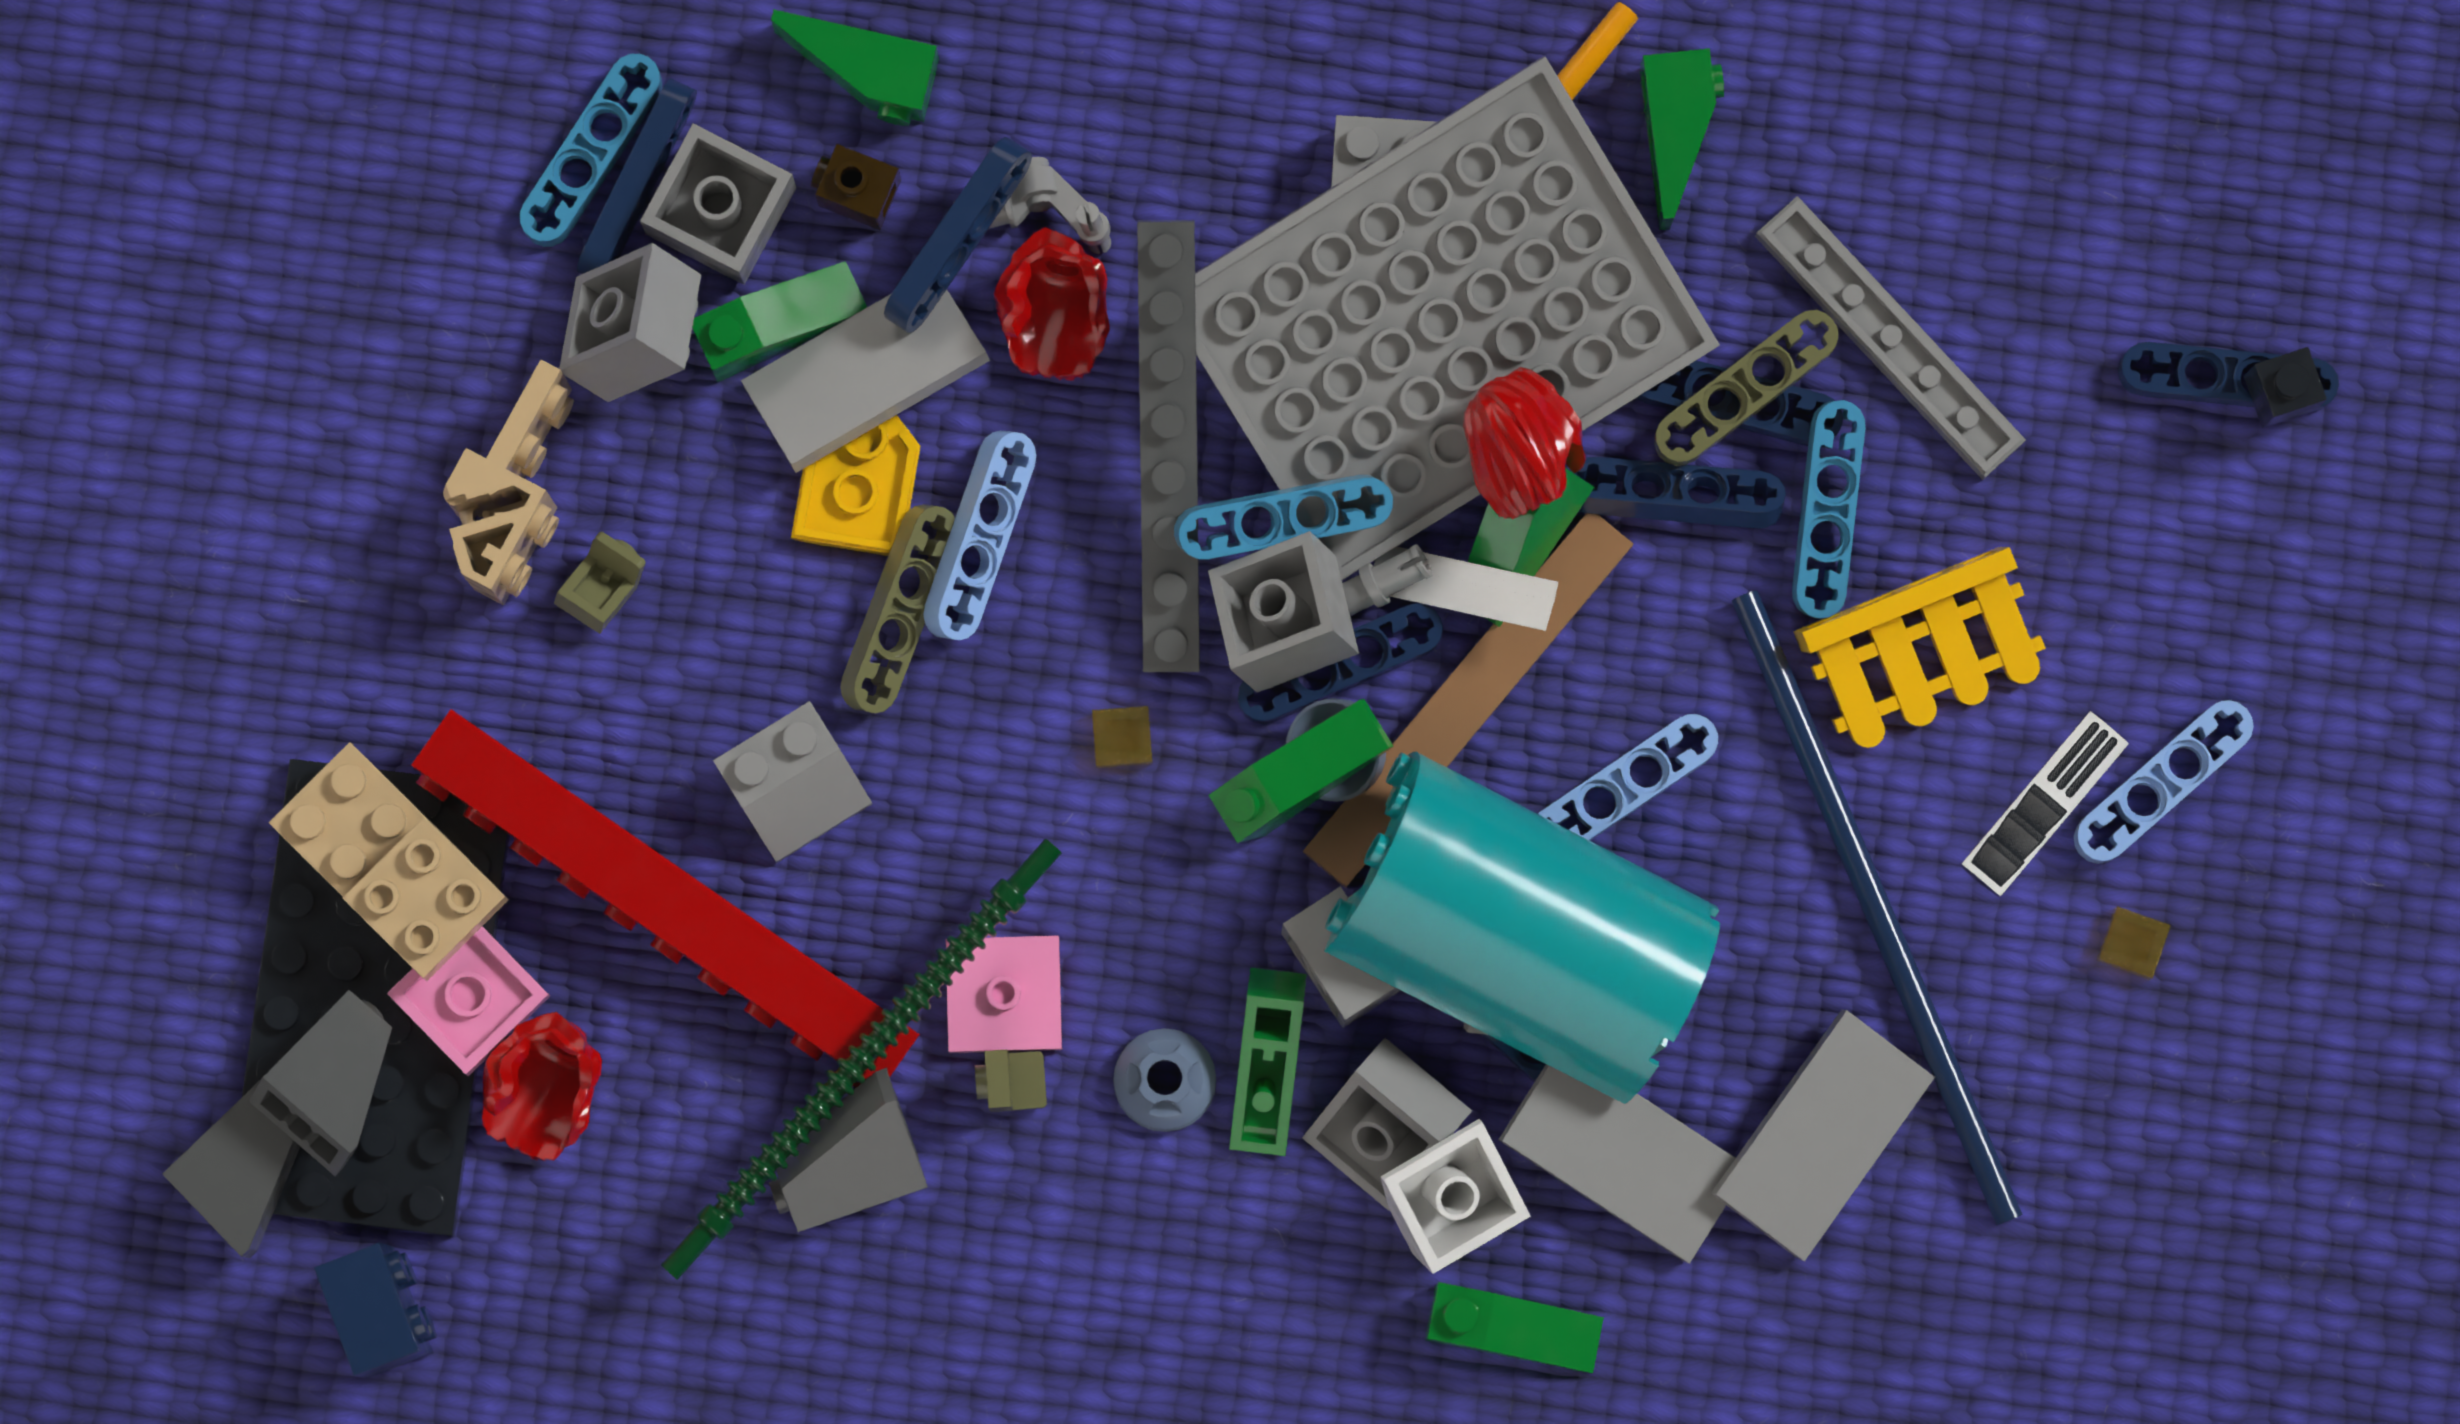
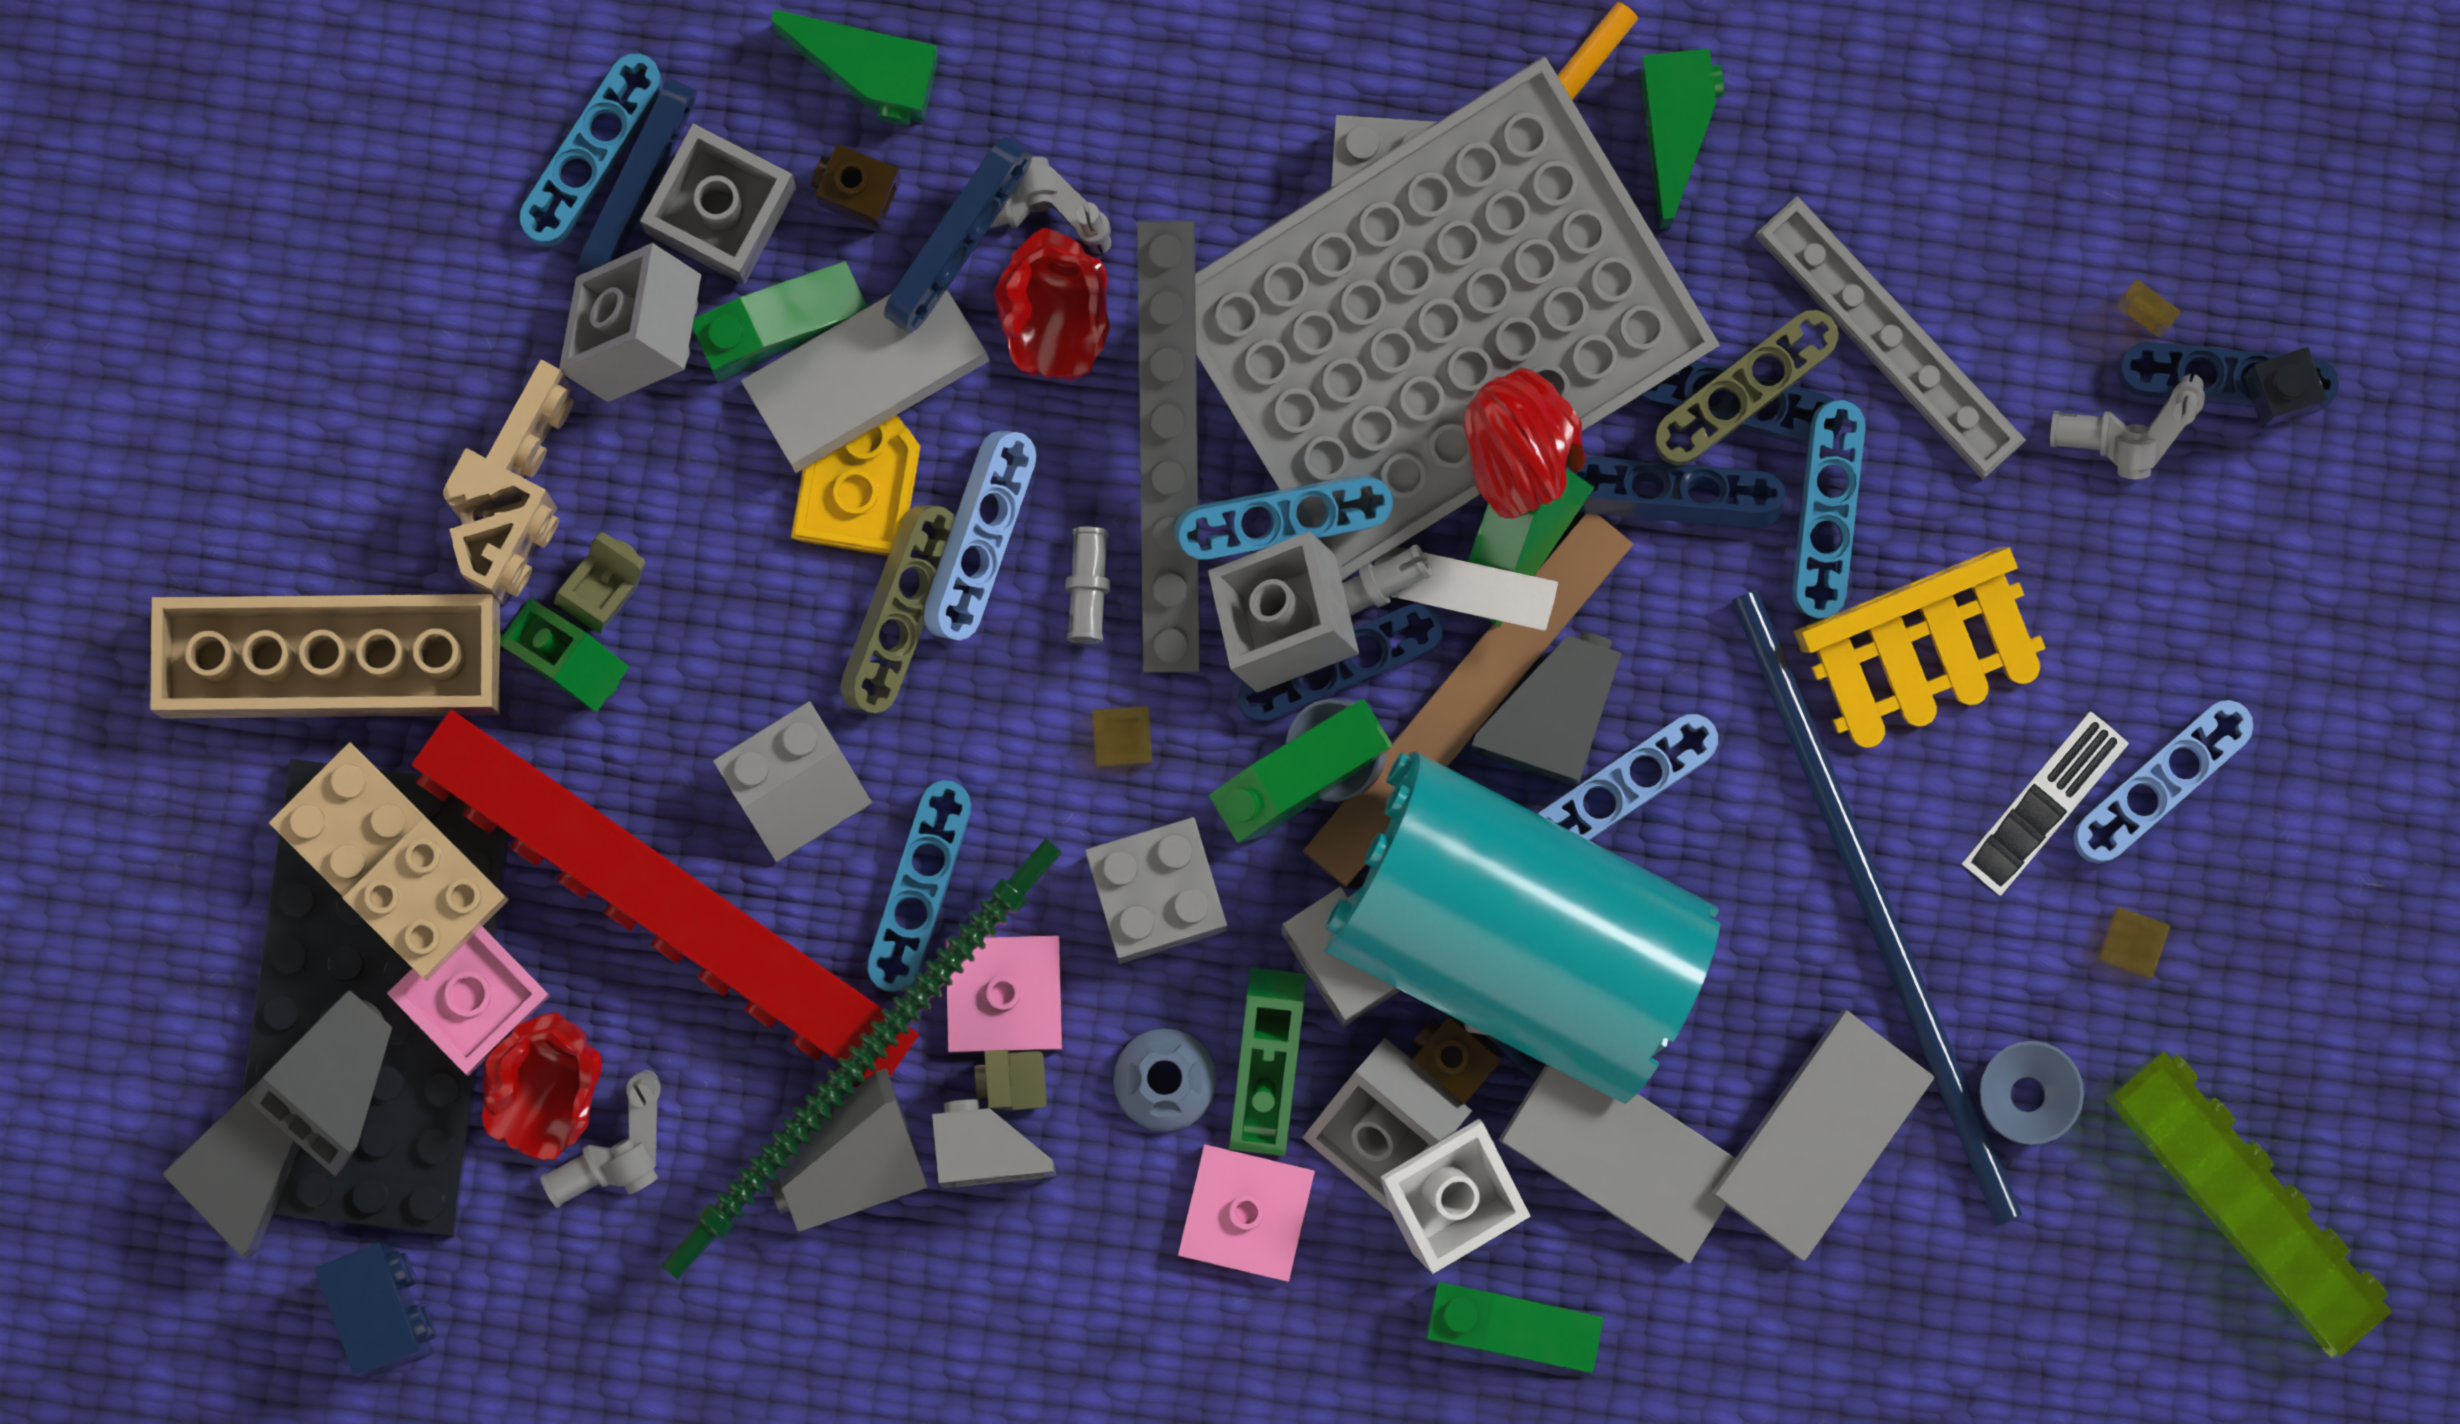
(325, 656): none -> tan brick
(564, 655): none -> green slope
(624, 1164): none -> light grey pin
(927, 889): none -> dark azure beam
(982, 1148): none -> light grey slope
(1087, 585): none -> light grey pin
(1156, 890): none -> light grey brick
(1246, 1213): none -> bright pink plate
(1454, 1057): none -> dark brown brick
(1554, 712): none -> dark grey slope
(2060, 1087): none -> sand blue piece
(2133, 446): none -> light grey pin
(2148, 308): none -> clear yellow tile
(2250, 1204): none -> clear neon green brick

